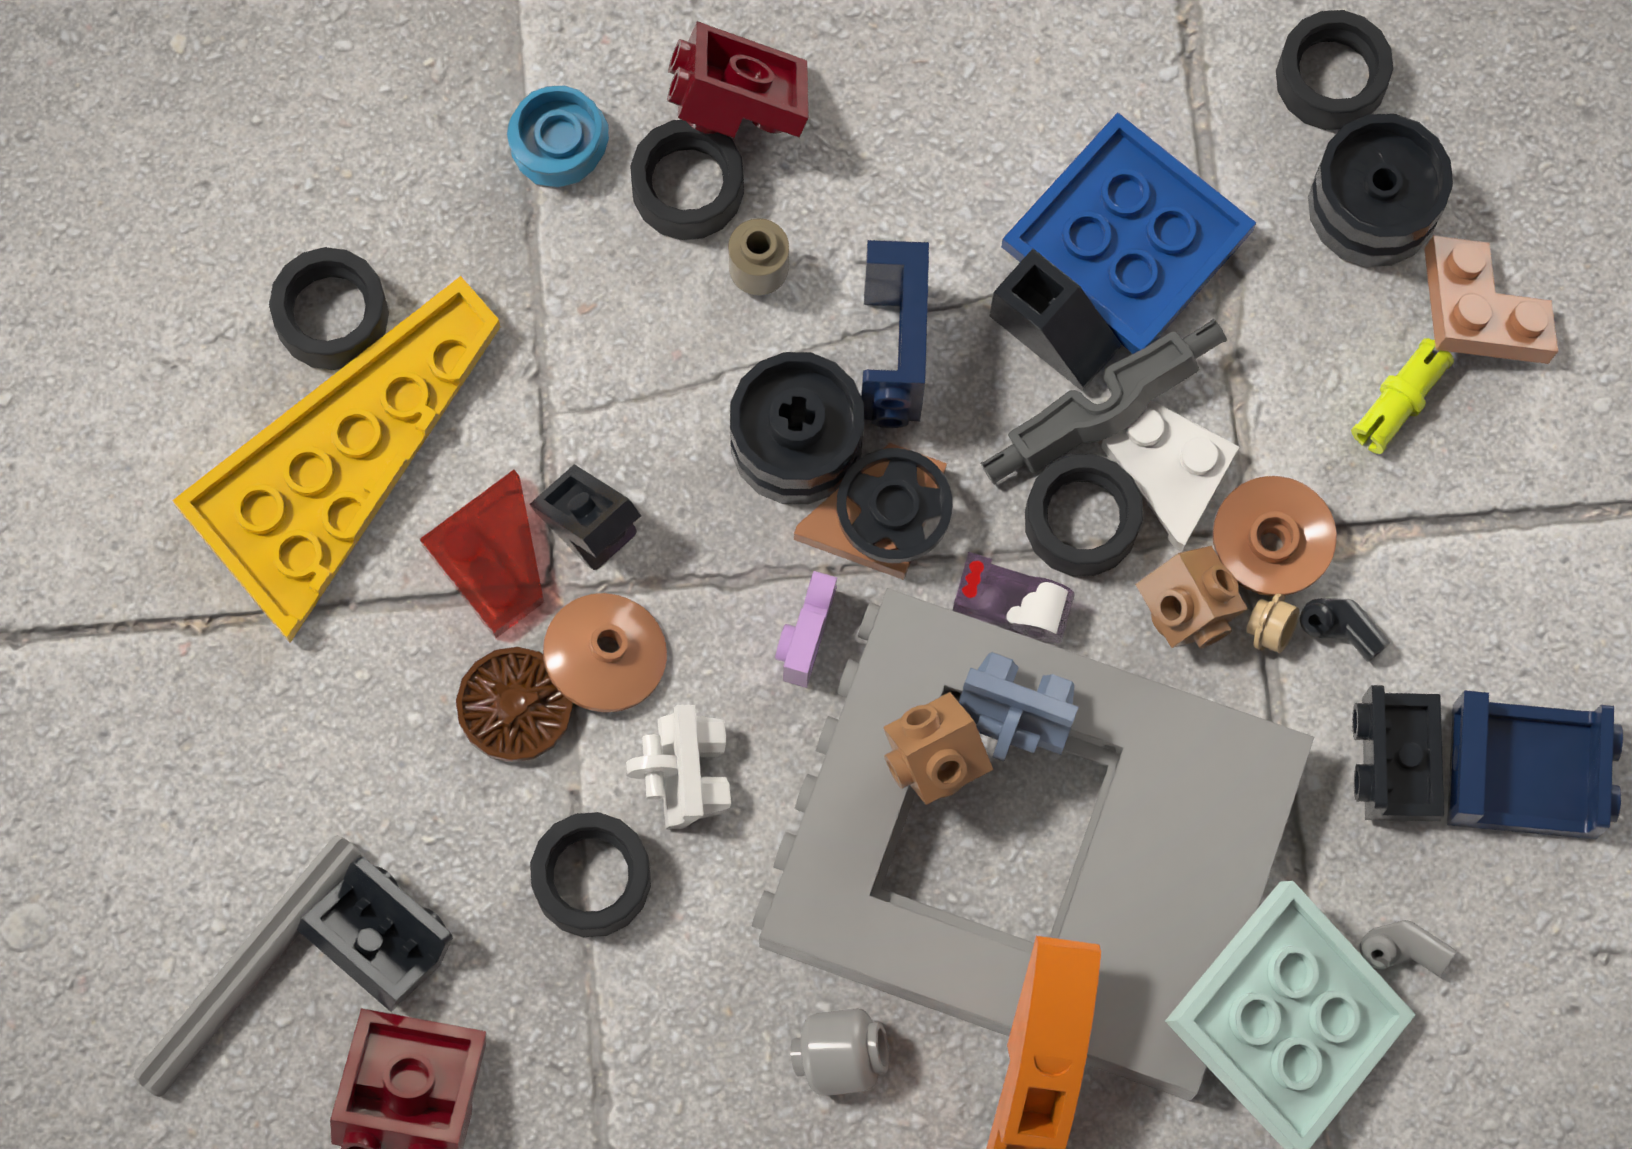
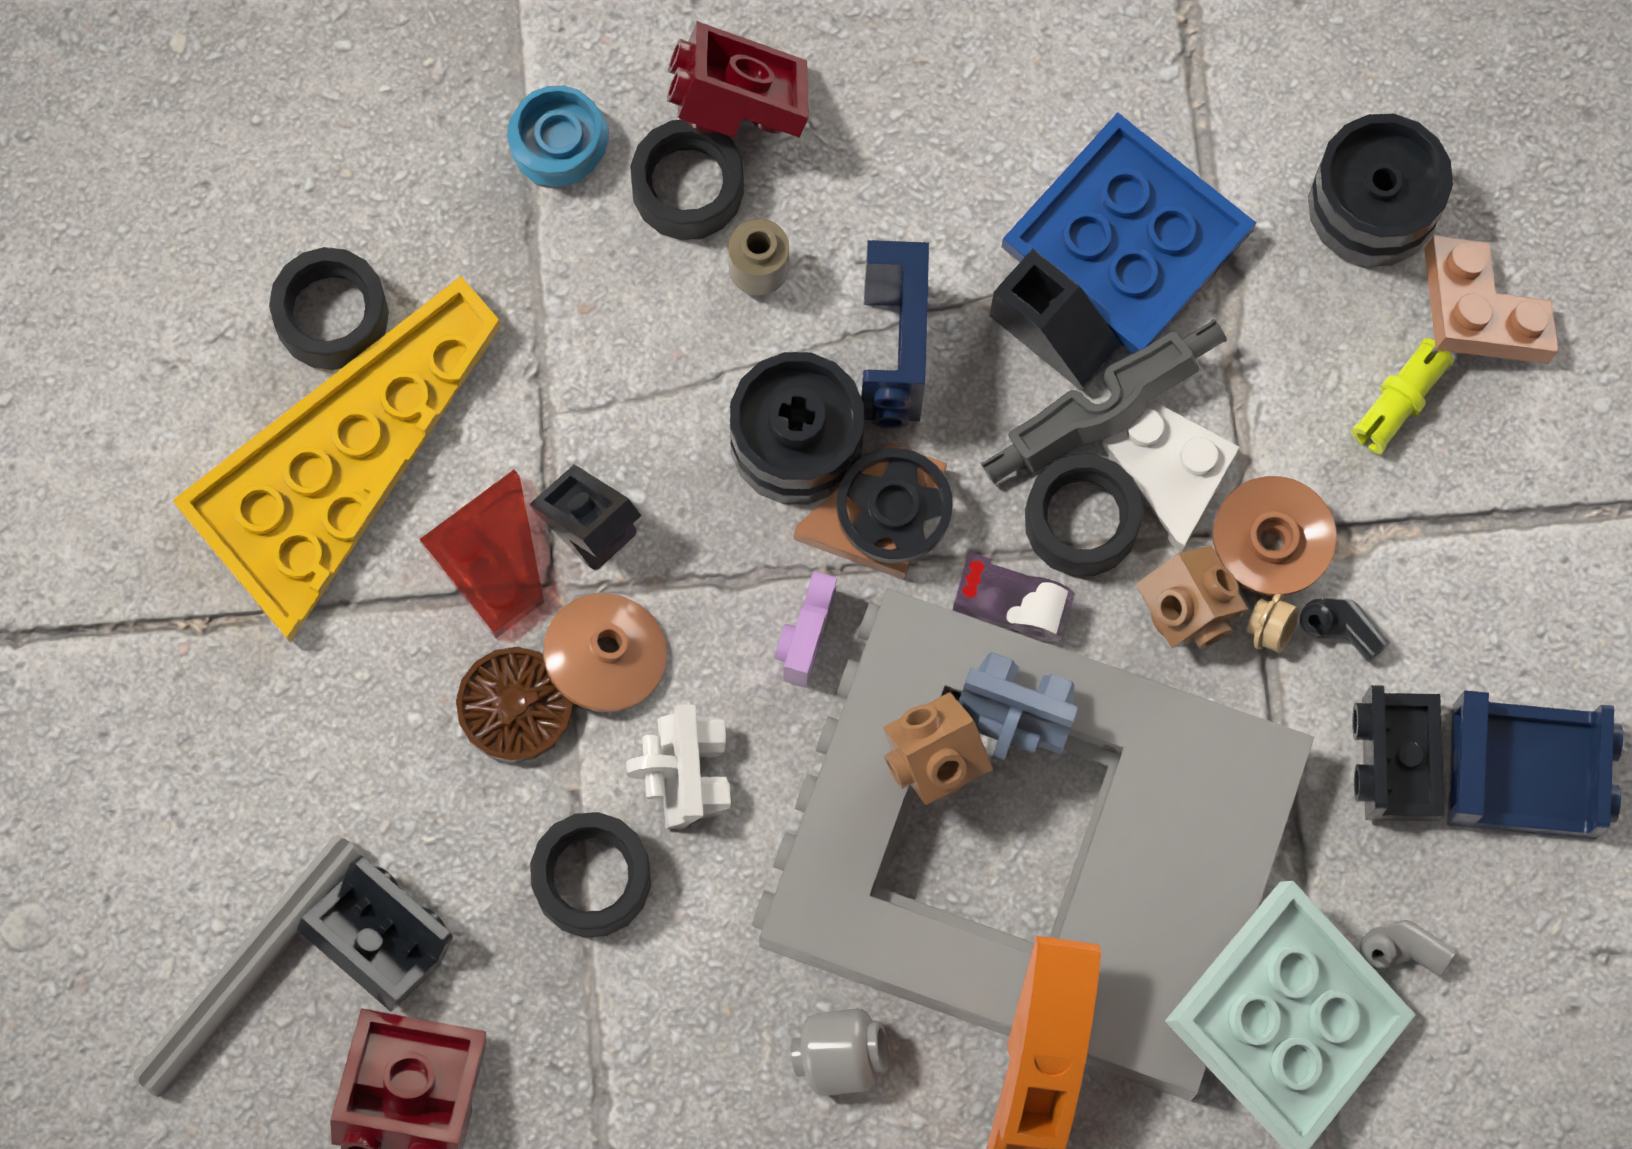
(1348, 30): black tyre -> none

